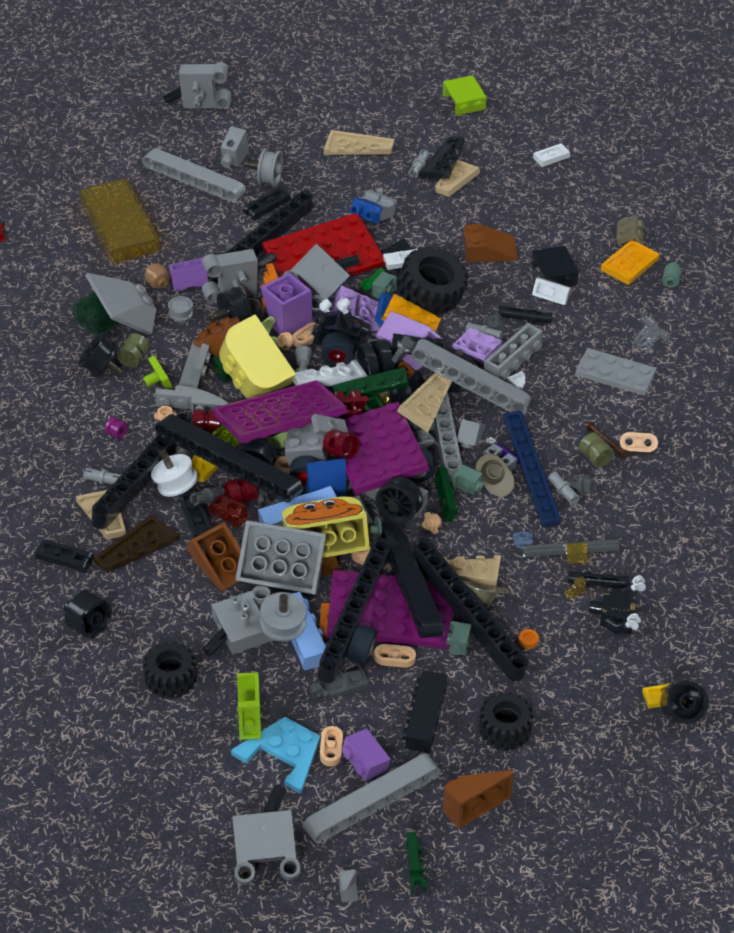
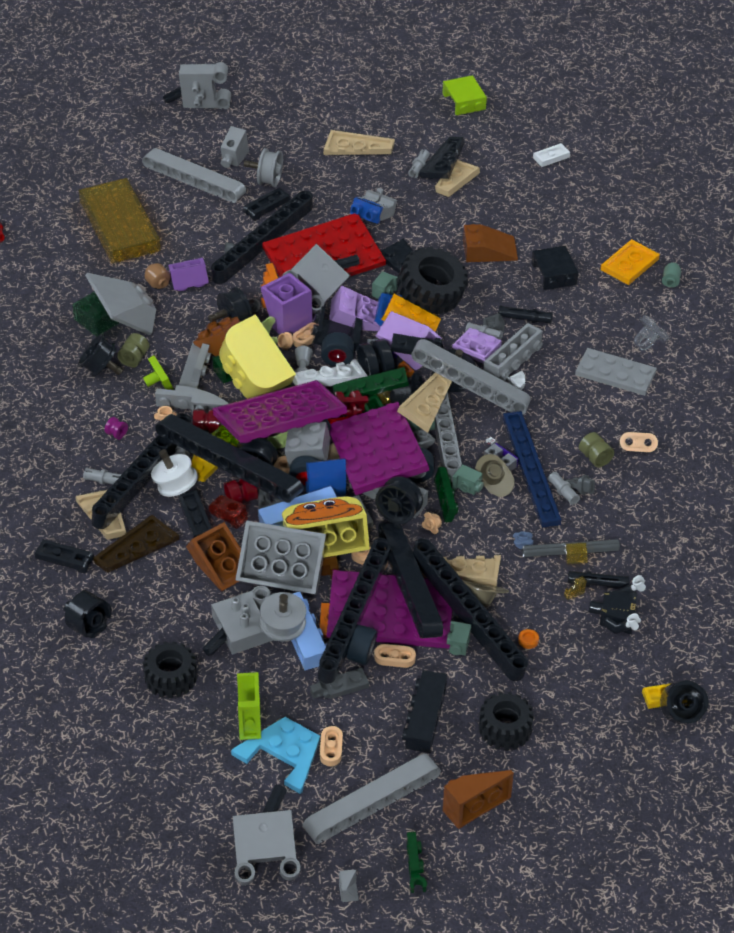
(180, 308): light grey wheel -> none
(207, 495): dark grey pin -> none
(233, 270): light grey piece -> none
(323, 424): light grey plate -> none
(341, 444): dark red wheel -> none
(342, 321): black torso -> none
(366, 755): medium lavender brick -> none
(367, 282): green tile -> none
(376, 529): sand green piece -> none
(396, 259): white plate -> none
(405, 346): dark grey piece -> none
(470, 433): light grey slope -> none
(551, 291): white plate -> none
(623, 453): reddish brown axle -> none
(629, 229): dark tan bracket -> none

